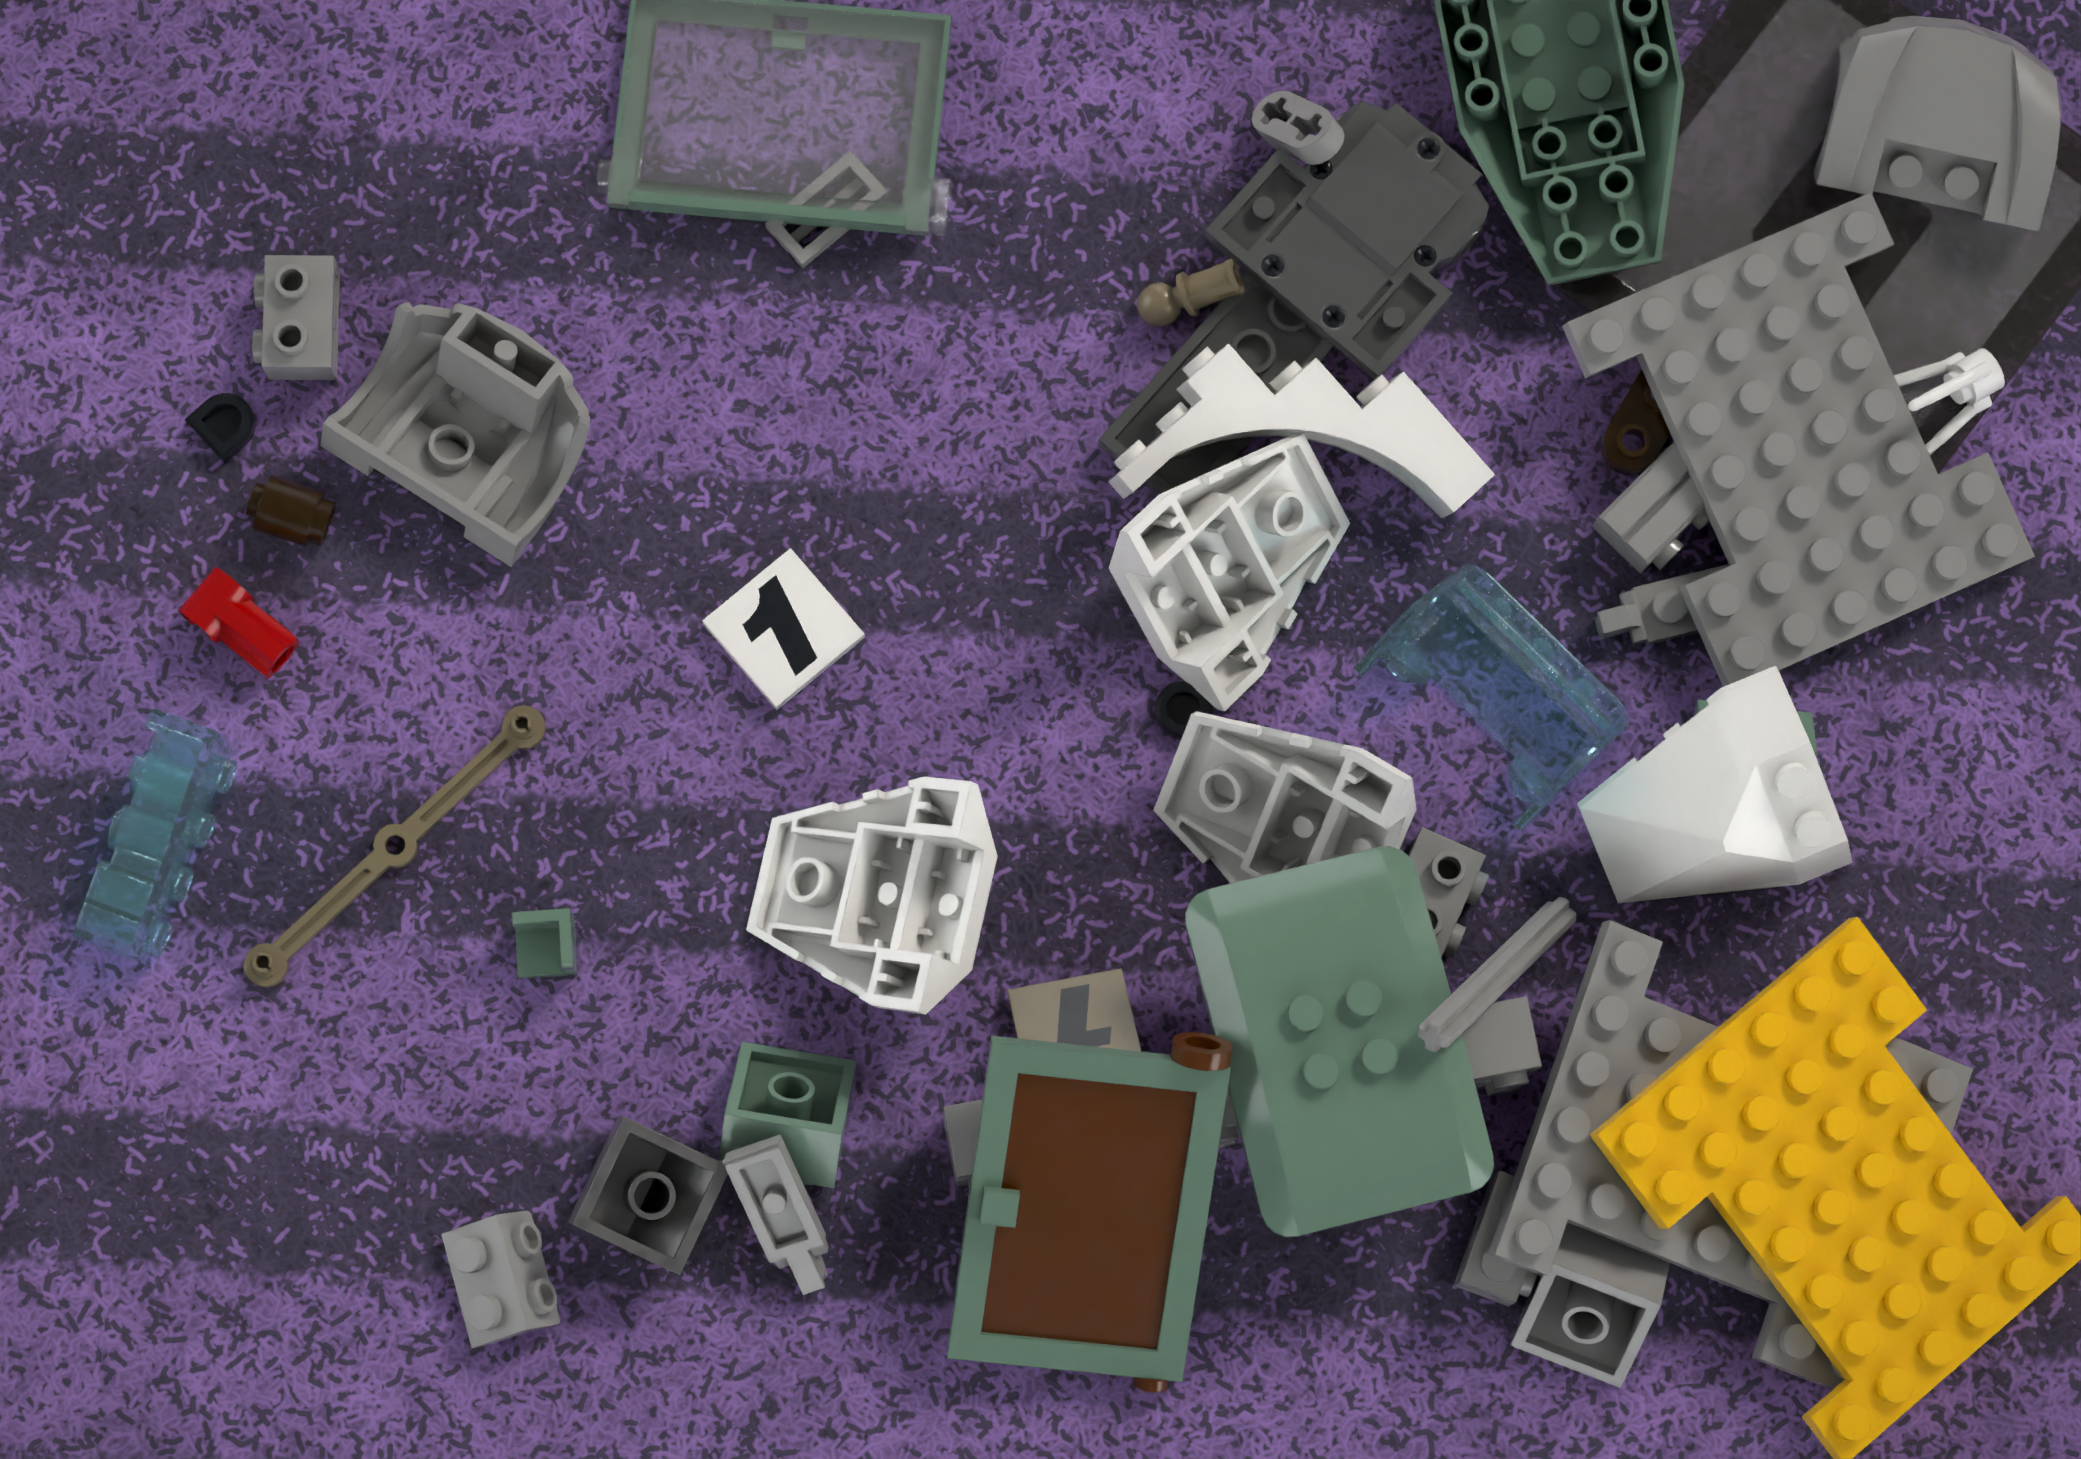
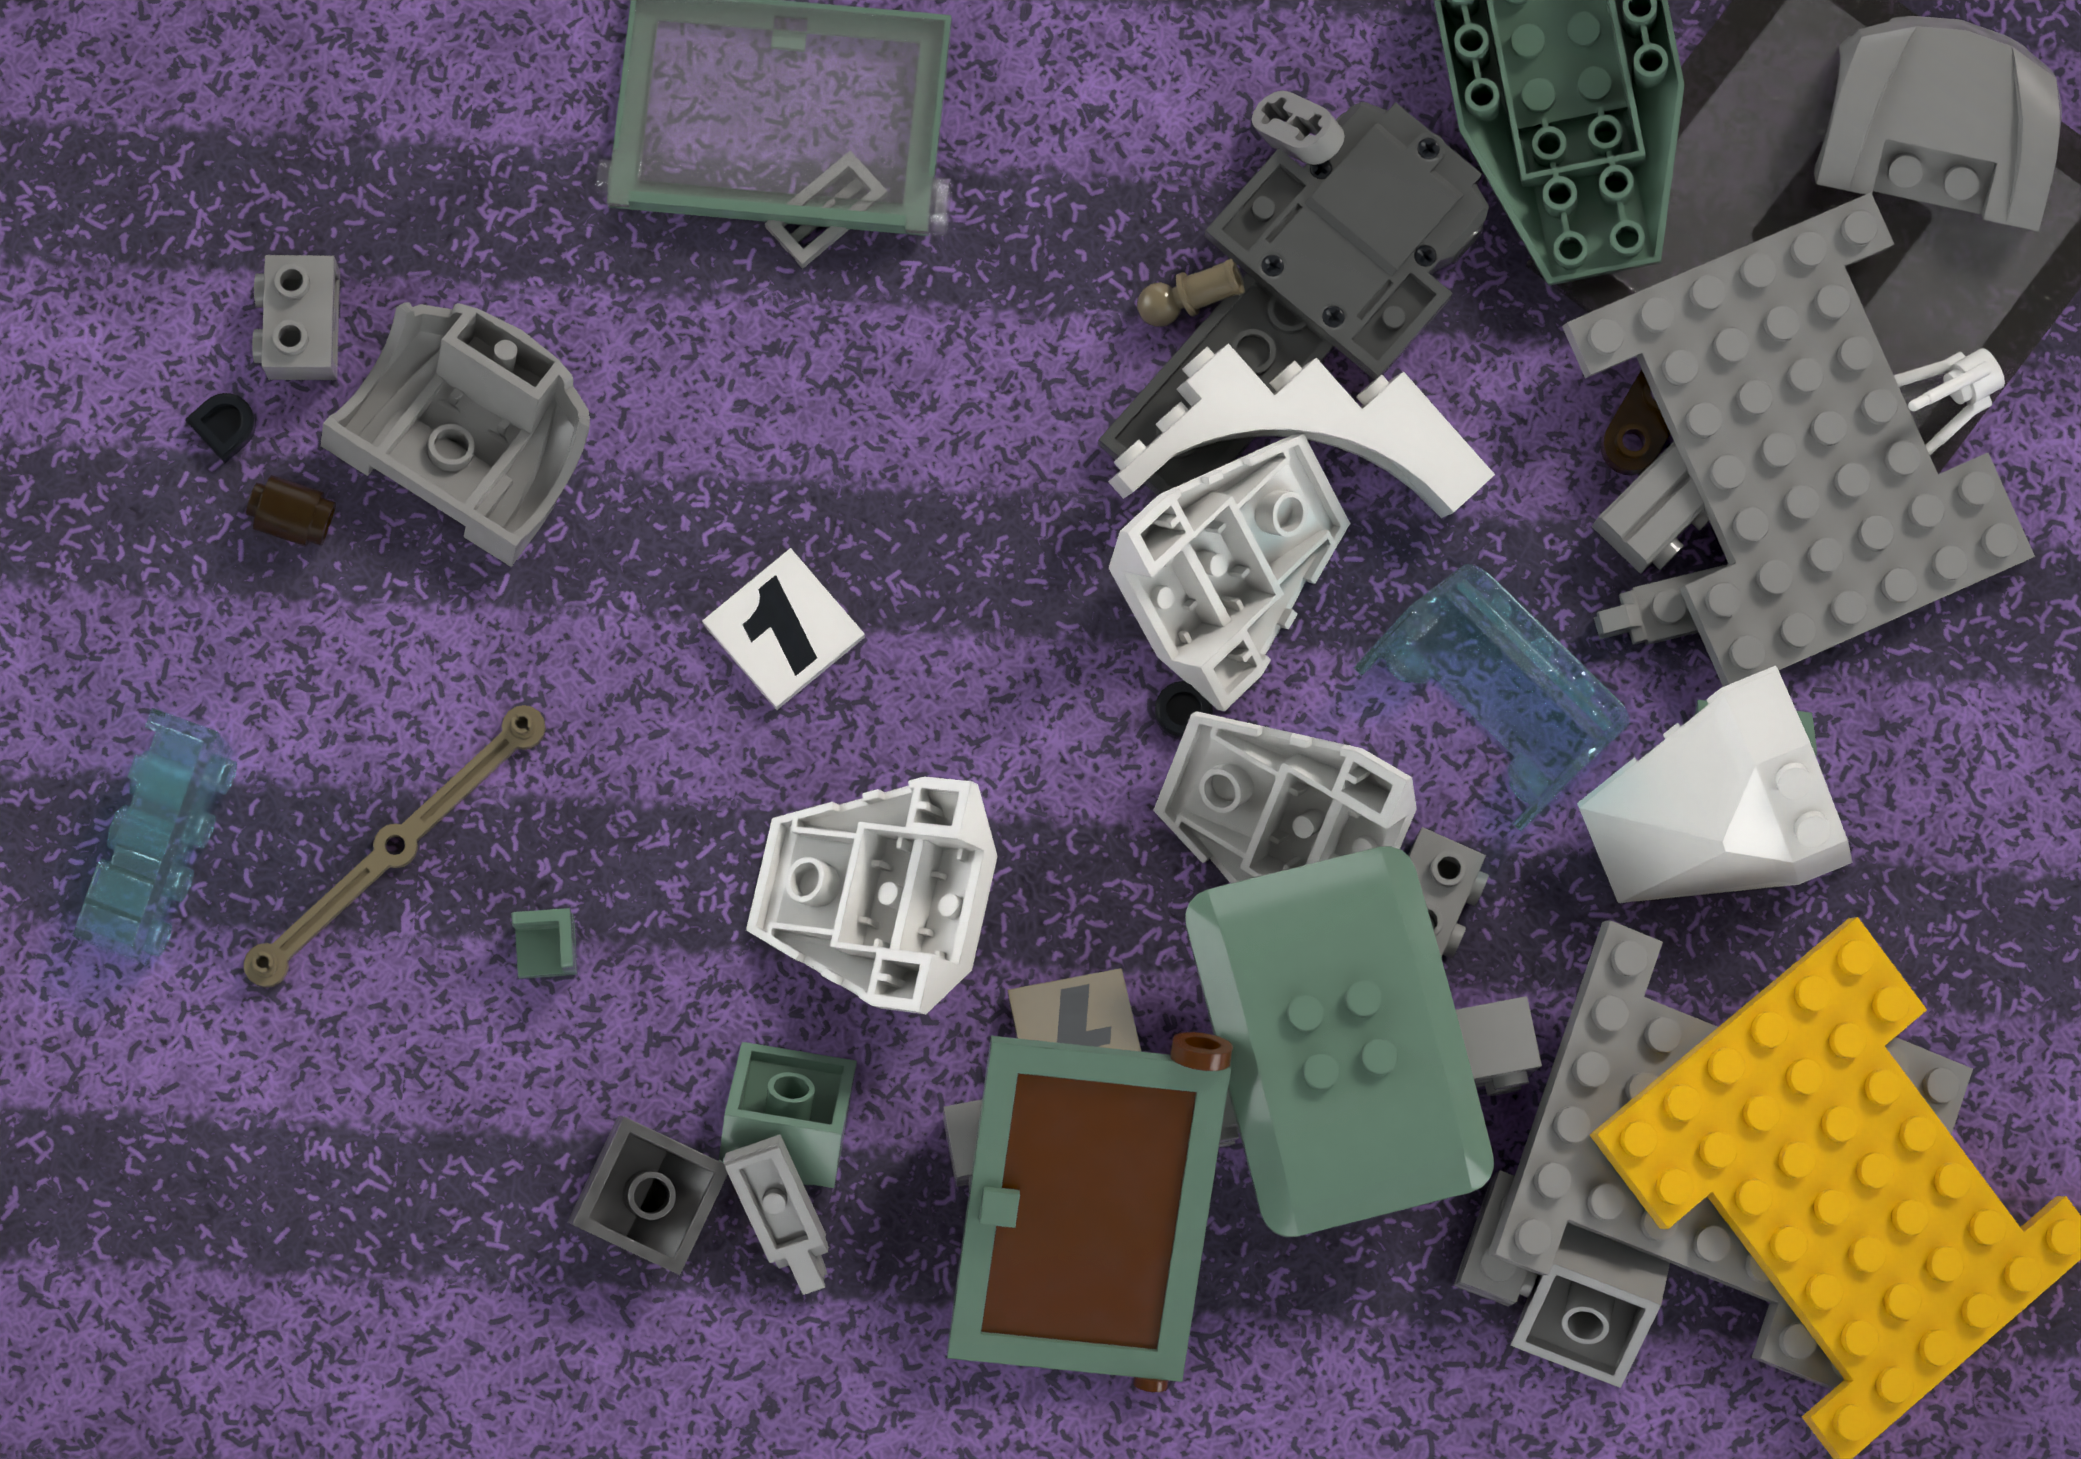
(230, 616): red piece -> none
(501, 1277): light grey bracket -> none
(1496, 975): light grey axle -> none

